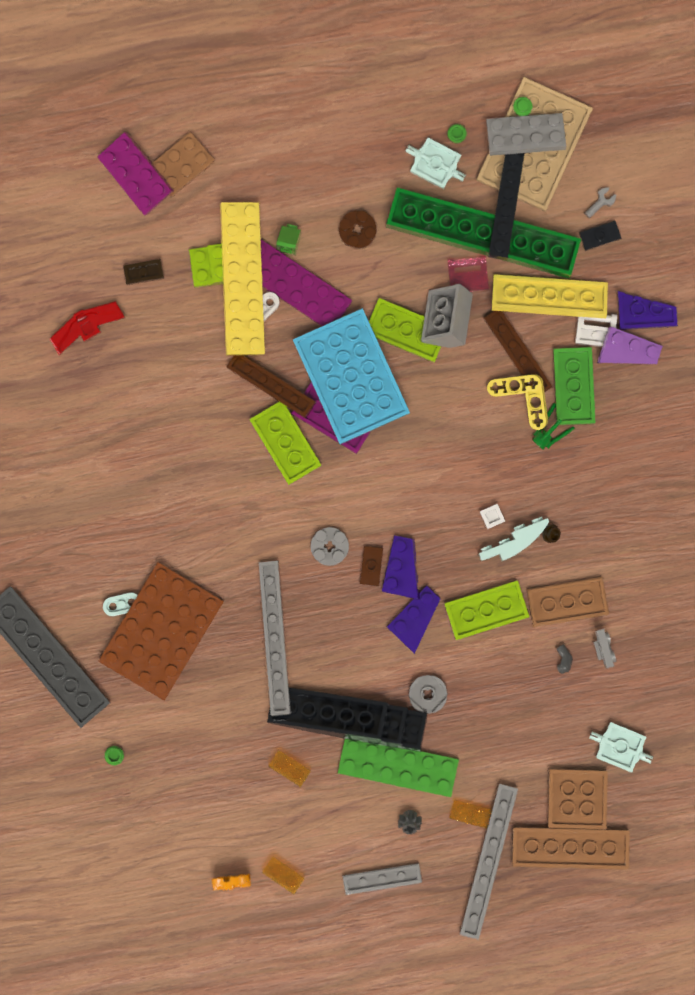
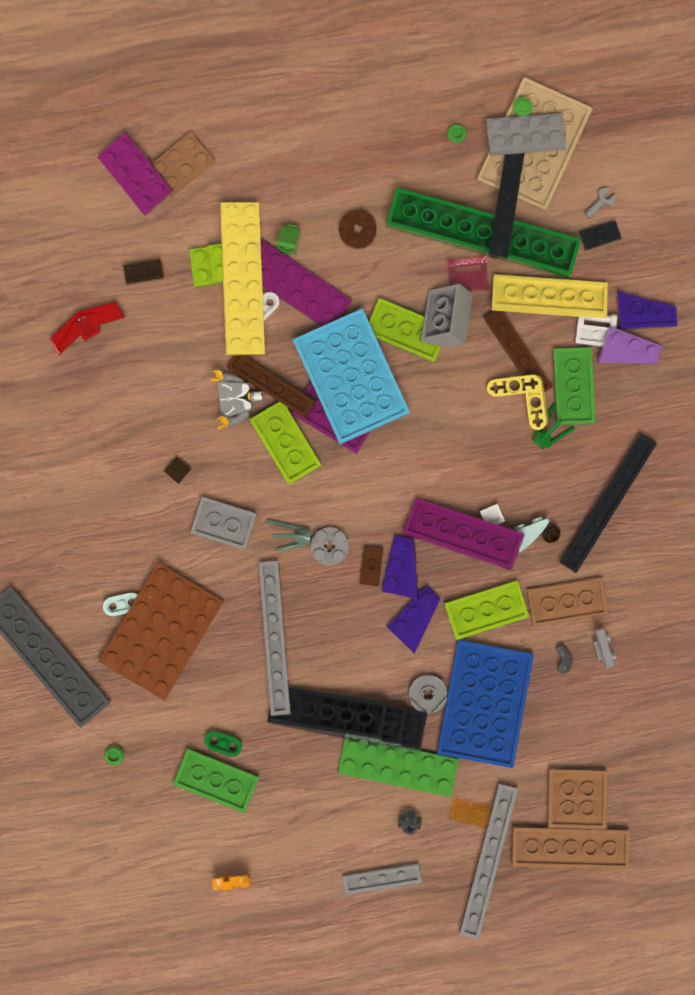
(177, 470): none -> dark brown tile
(216, 780): none -> bright green plate
(223, 523): none -> light grey plate
(223, 743): none -> green plate
(234, 398): none -> light grey torso
(283, 875): clear yellow plate -> none
(289, 768): clear yellow plate -> none
(301, 536): none -> sand green plant
(435, 163): light aqua plate -> none
(464, 534): none -> magenta plate
(485, 704): none -> blue plate
(608, 503): none -> black plate
(621, 747): light aqua plate -> none

